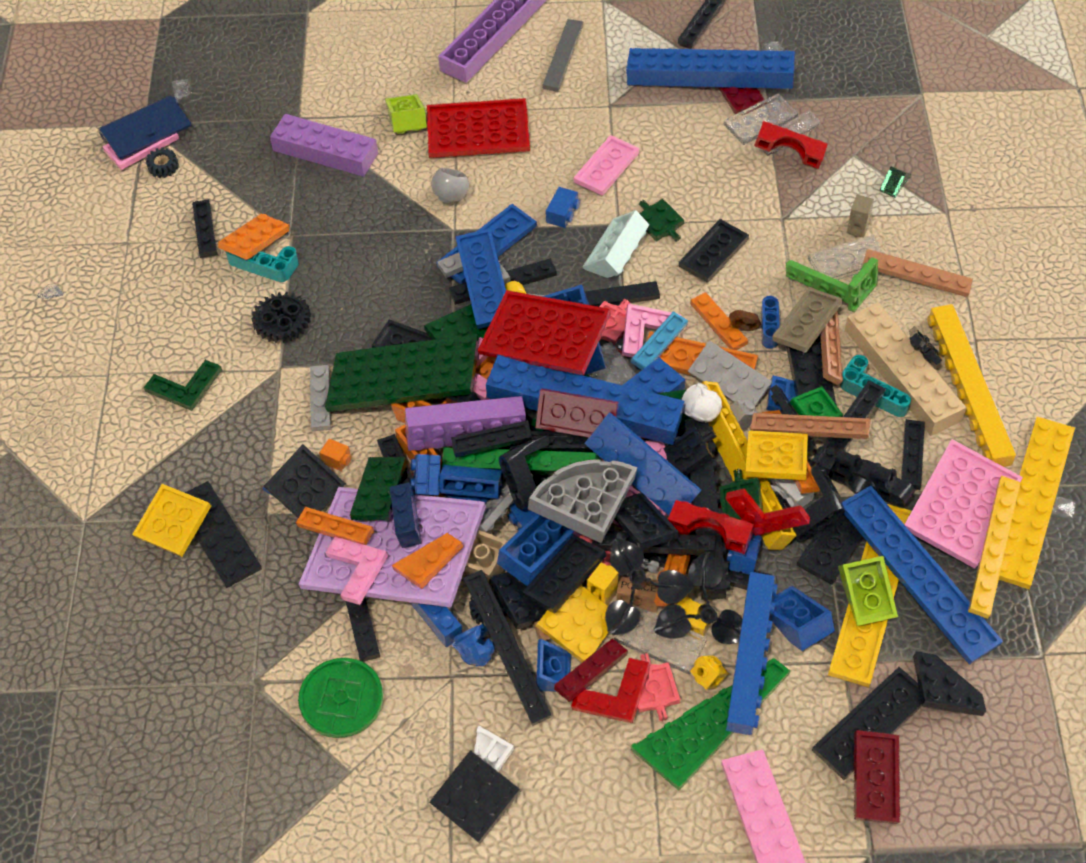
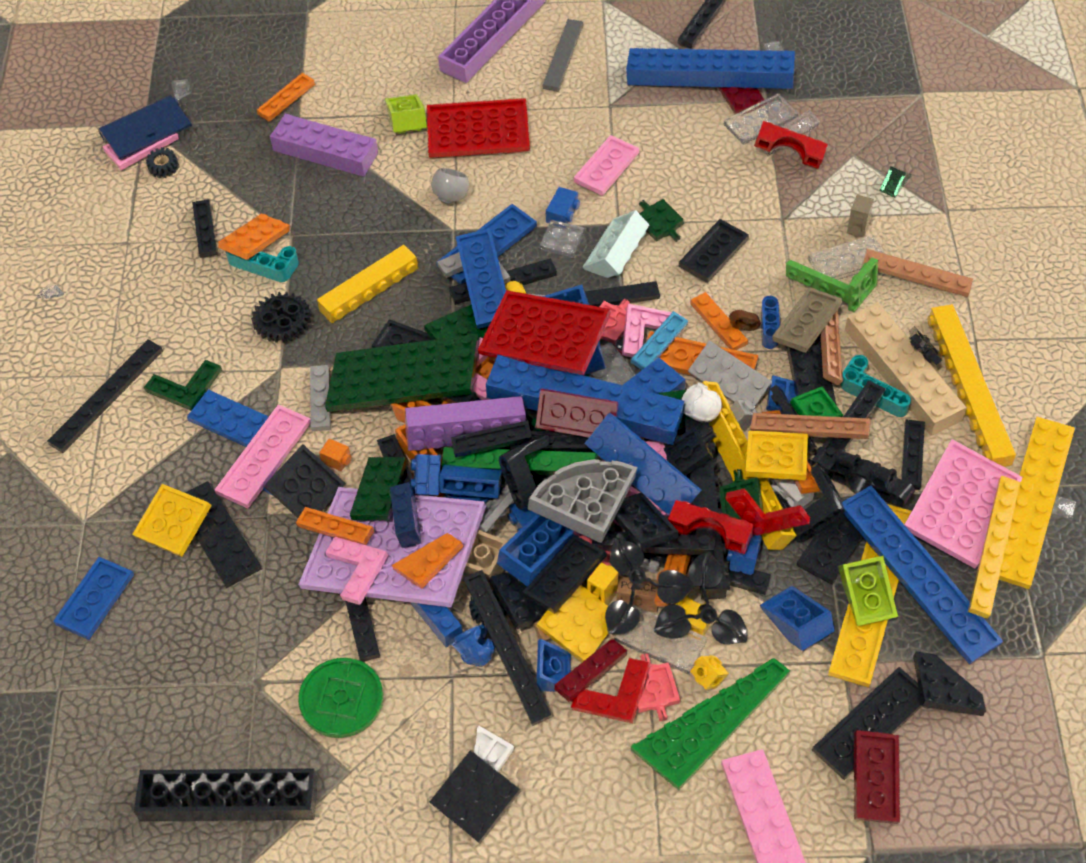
(93, 598): none -> blue plate
(104, 396): none -> black plate
(226, 795): none -> black brick
(227, 418): none -> blue plate
(262, 456): none -> bright pink plate
(285, 97): none -> orange plate
(367, 284): none -> yellow brick
(562, 238): none -> clear plate
(750, 654): blue brick -> none

